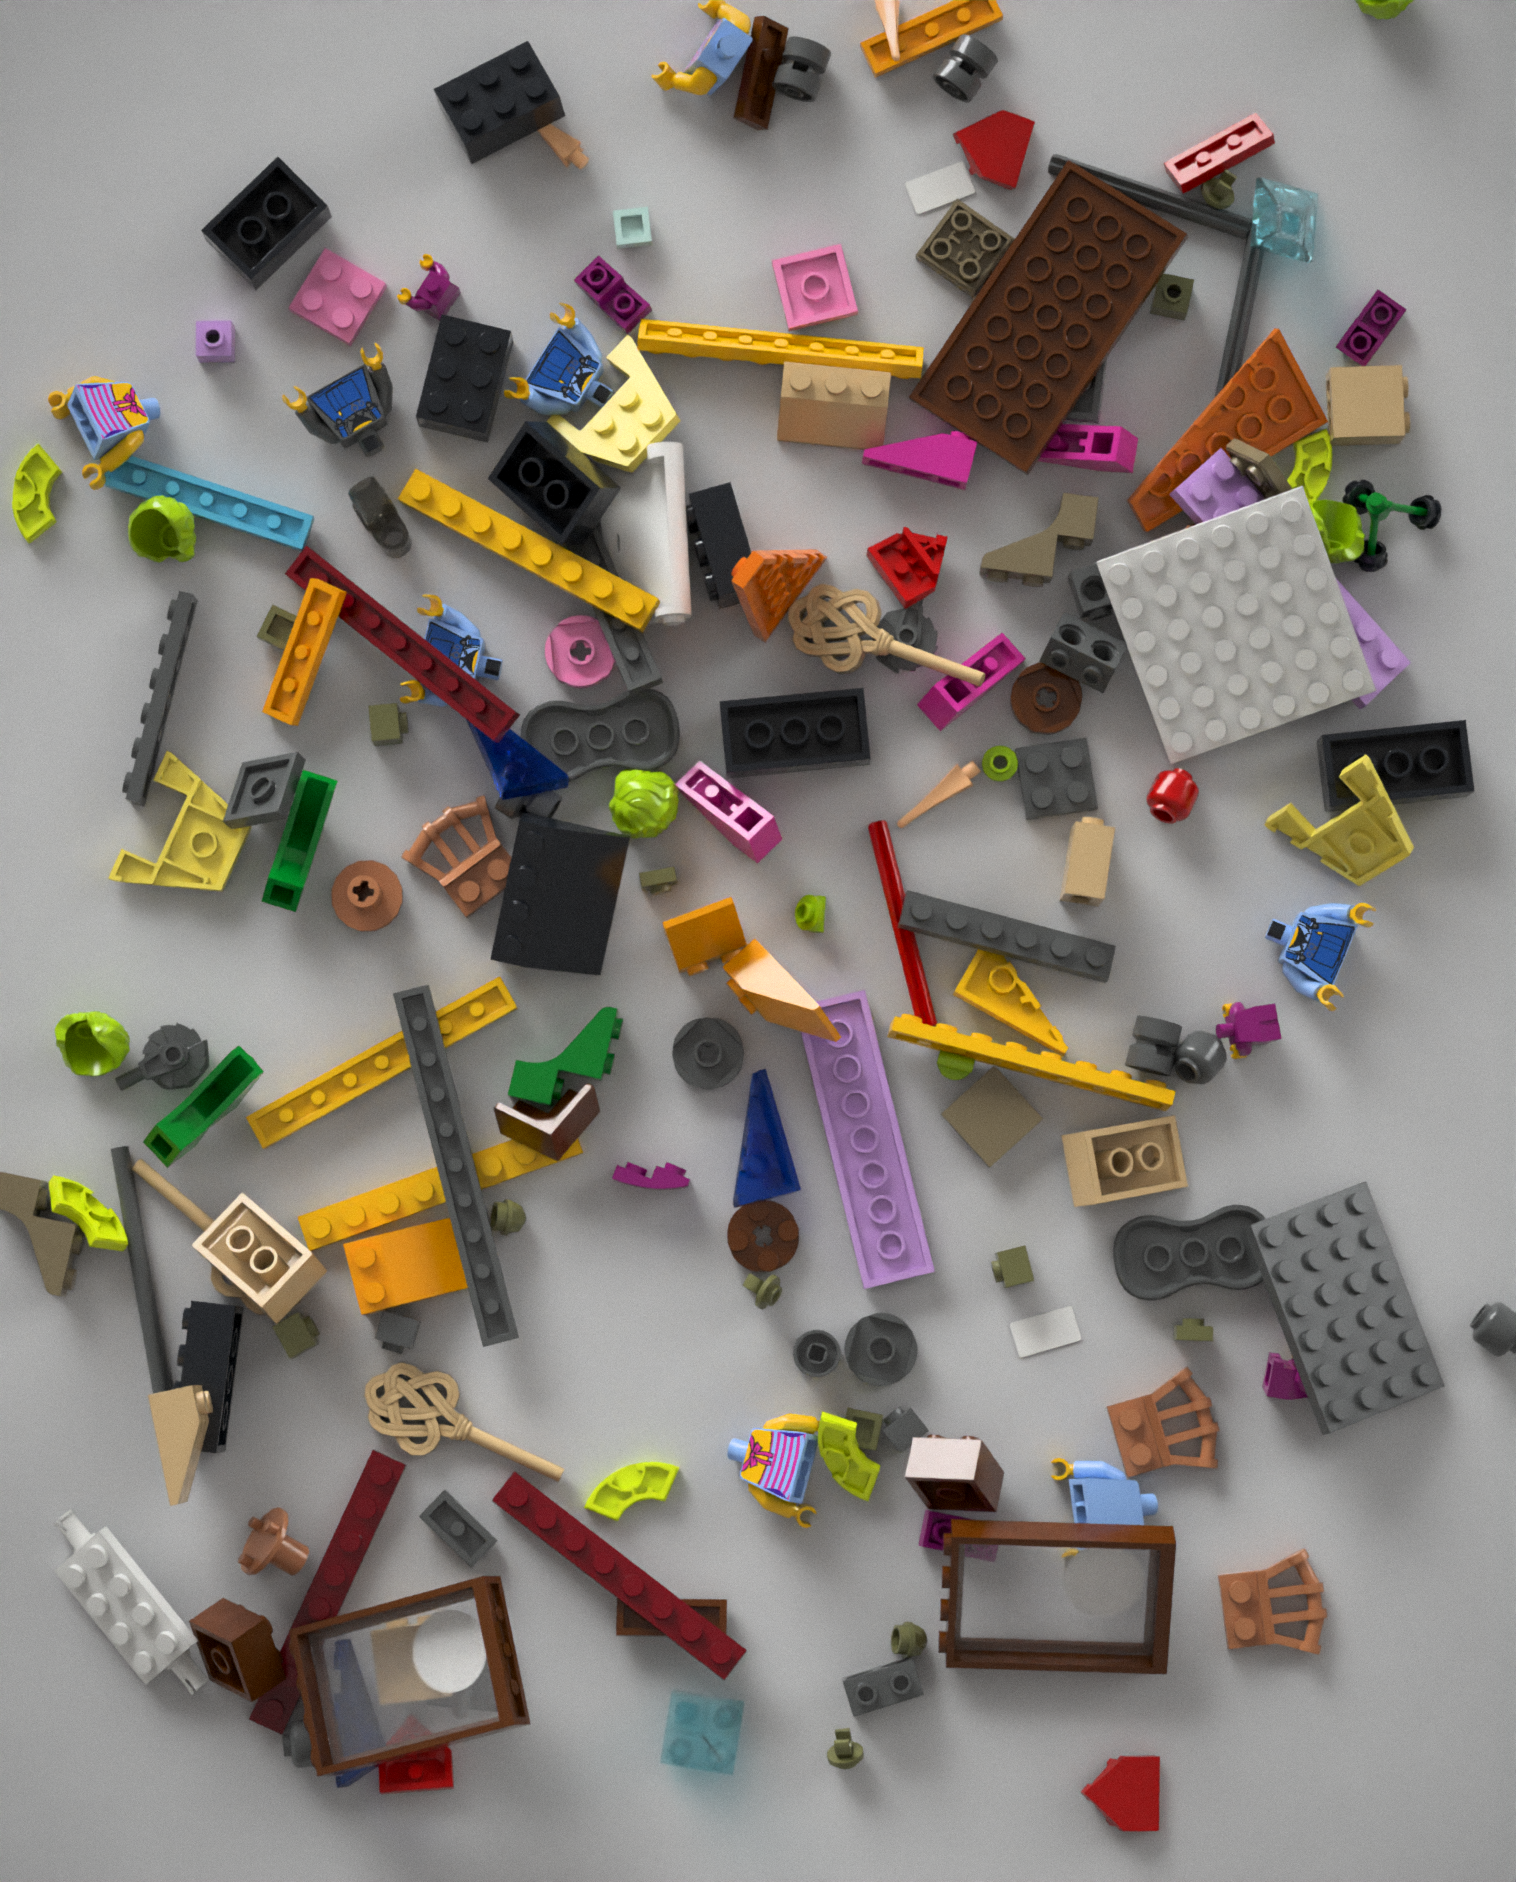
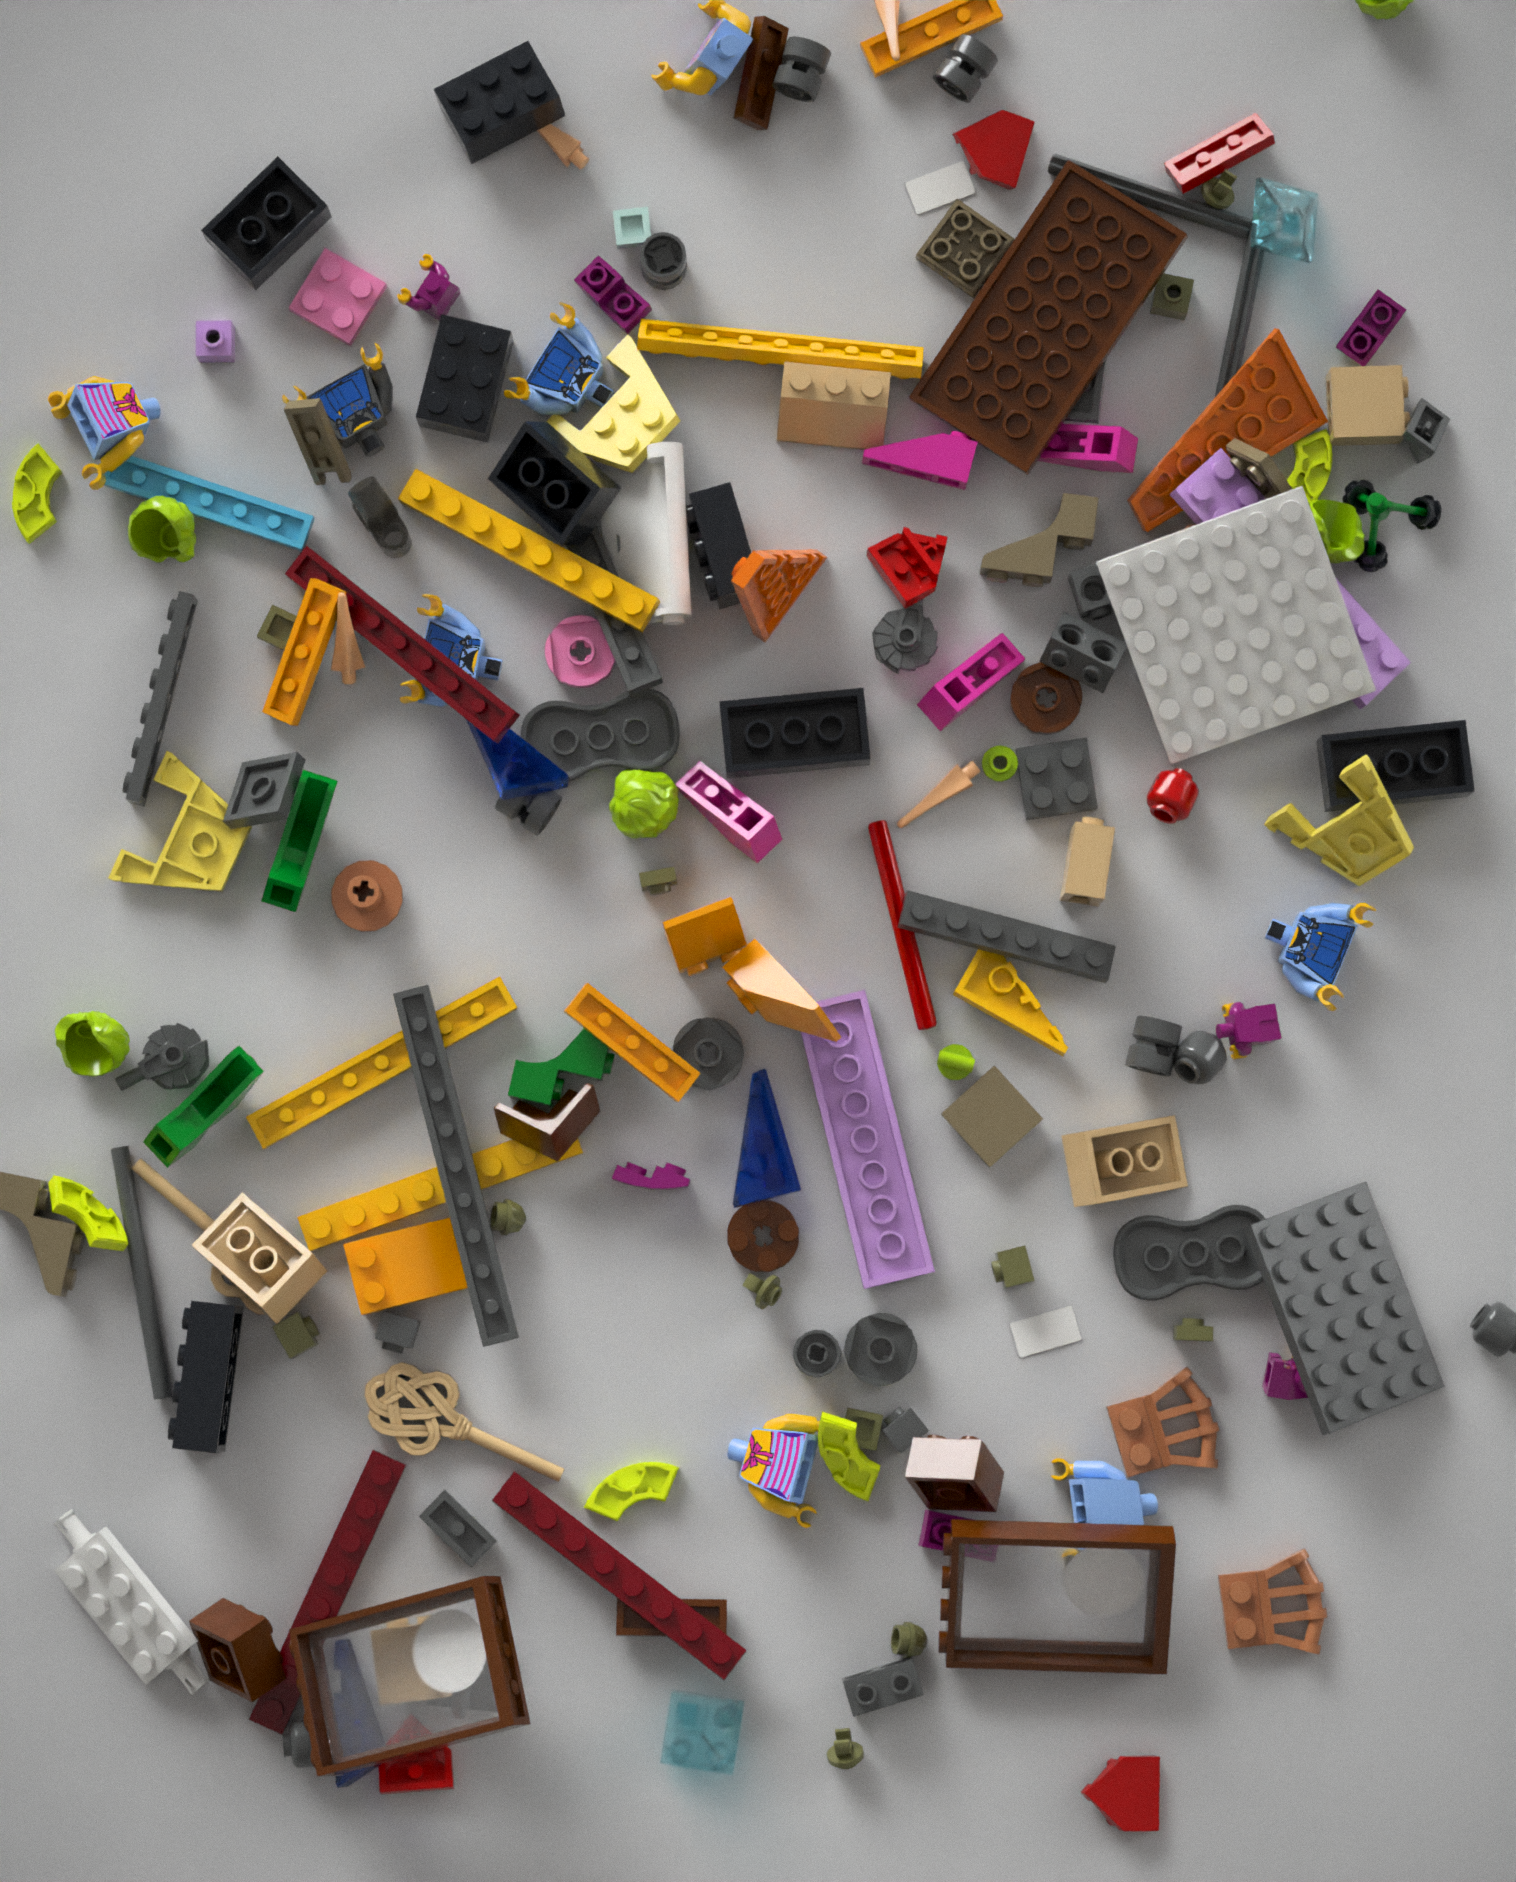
(180, 1430): tan slope -> none
(271, 1545): nougat piece -> none
(317, 440): none -> dark tan hinge
(346, 654): none -> light nougat piece
(387, 724): olive plate -> none
(477, 877): nougat plate -> none
(559, 896): black slope -> none
(632, 1042): none -> light orange plate
(663, 260): none -> dark grey wheel
(811, 913): lime plate -> none
(814, 287): bright pink plate -> none
(819, 611): tan piece -> none
(1044, 1066): yellow plate -> none
(1425, 430): none -> dark grey slope

